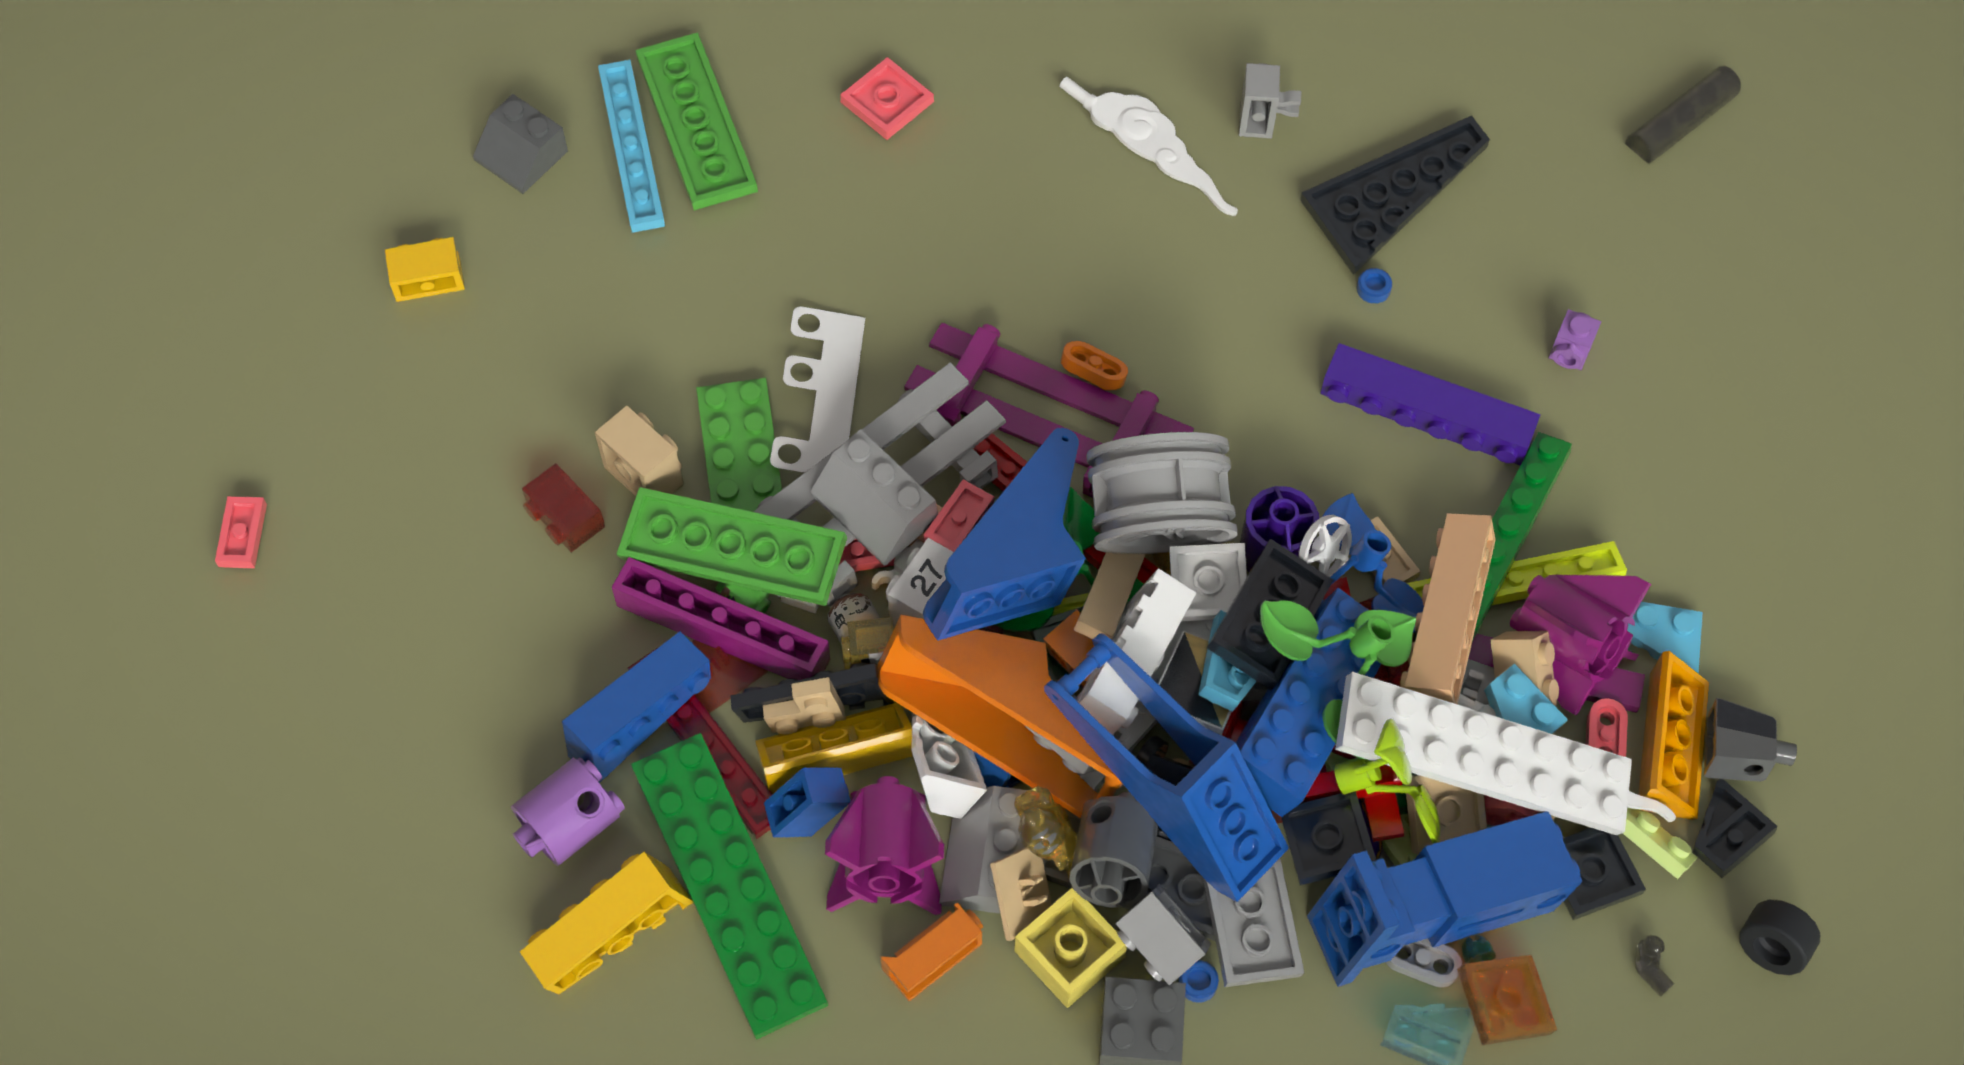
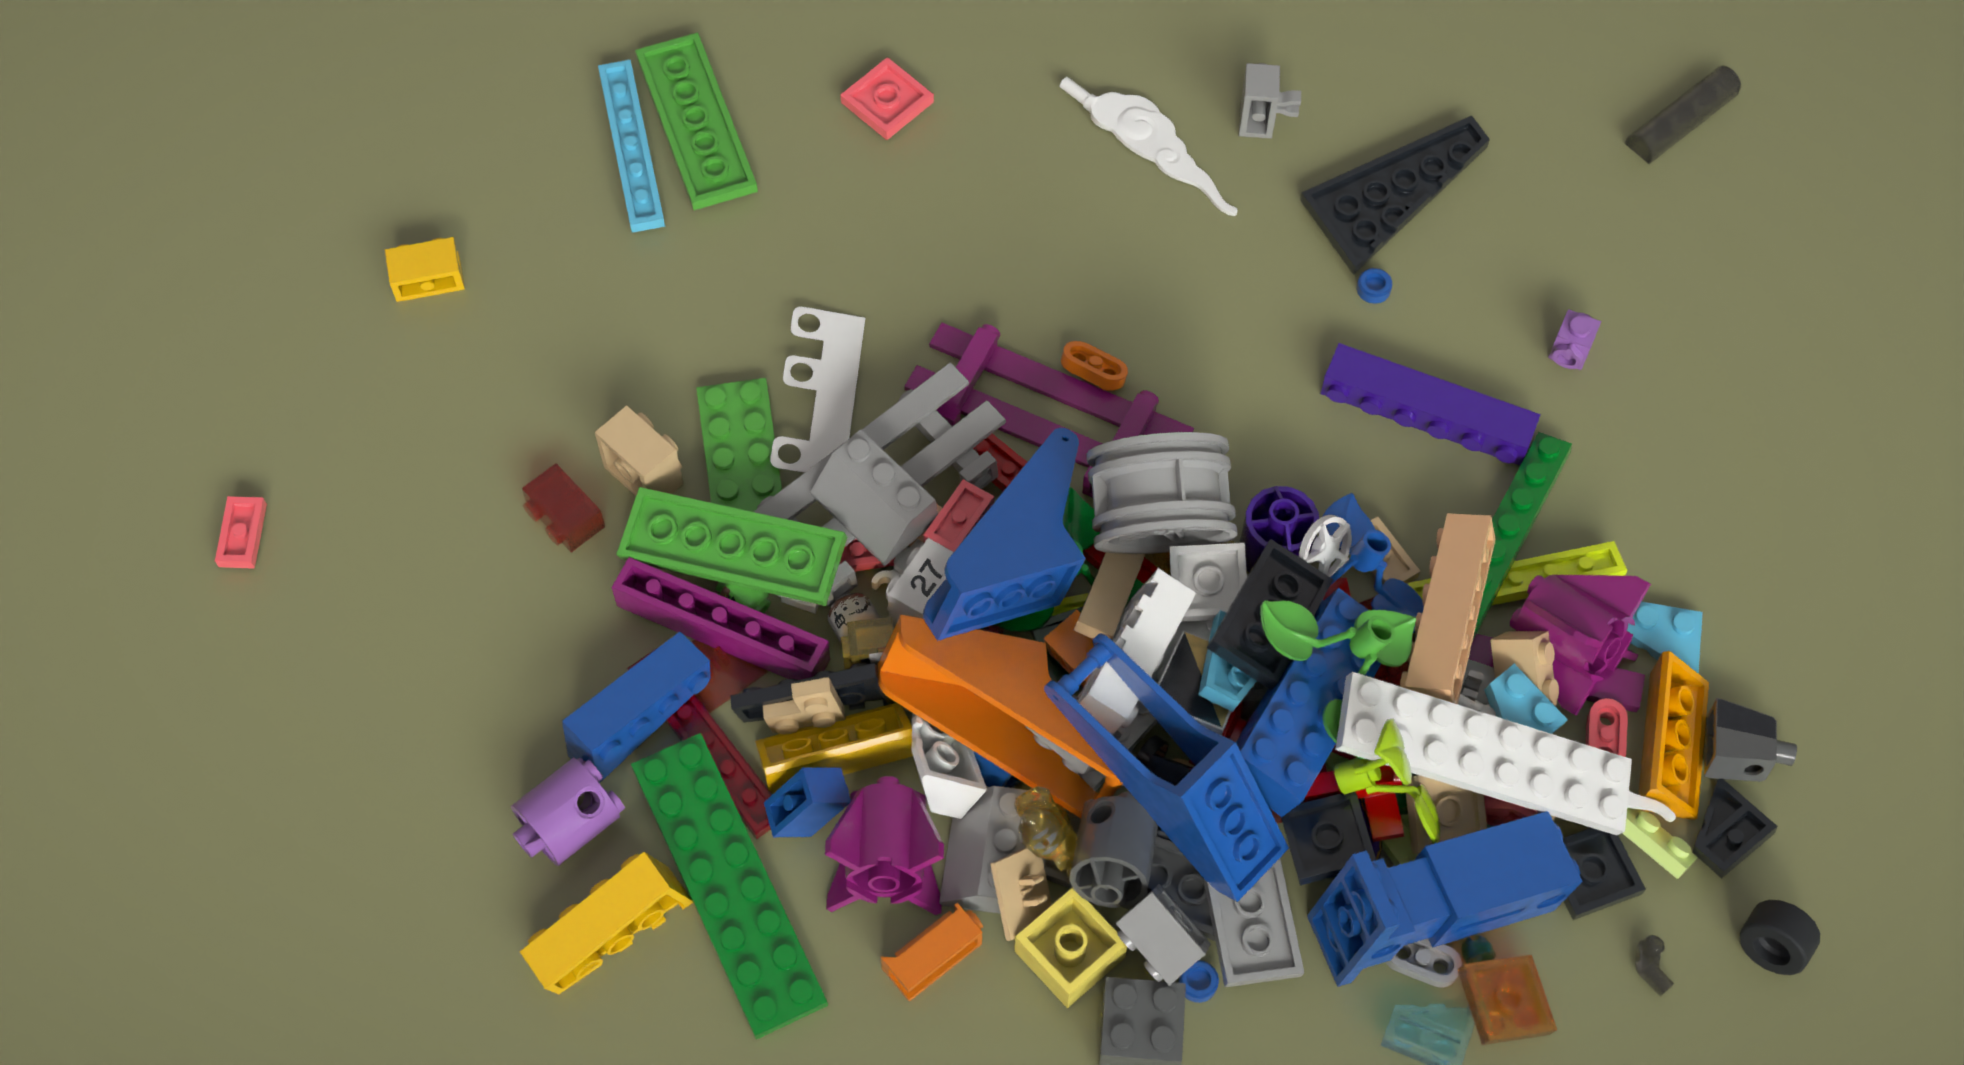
(520, 144): dark grey slope -> none

